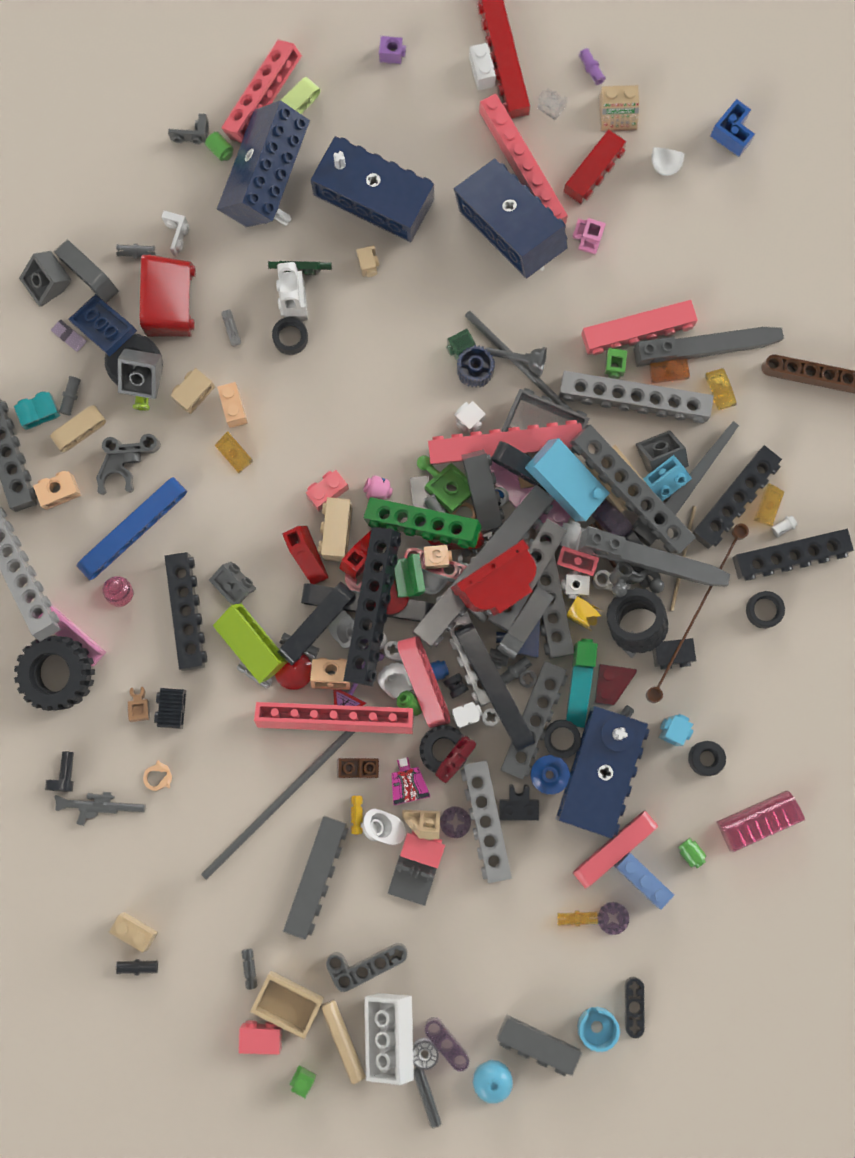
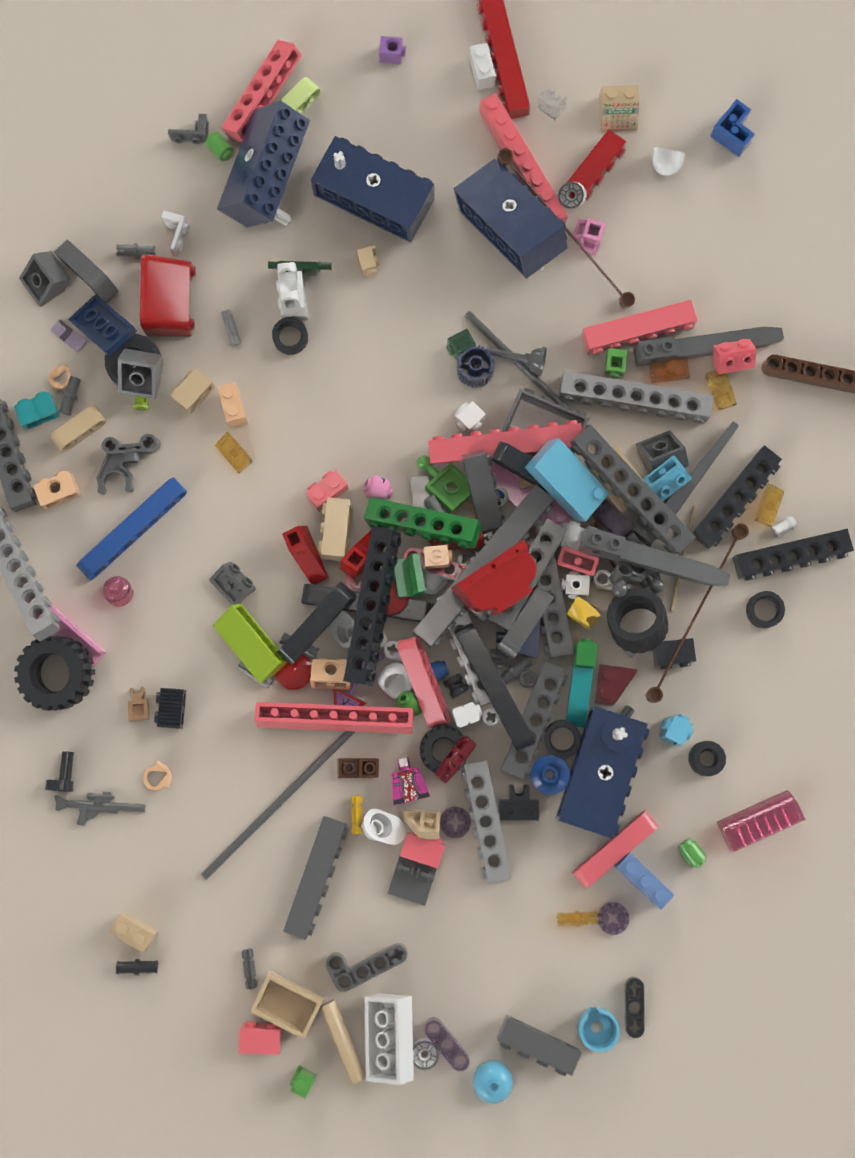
(55, 373): none -> light nougat piece
(174, 564): black brick -> none
(427, 1097): dark grey axle -> none
(564, 194): none -> white wheel
(592, 66): medium lavender pin -> none
(626, 299): none -> reddish brown piece
(734, 356): none -> coral brick

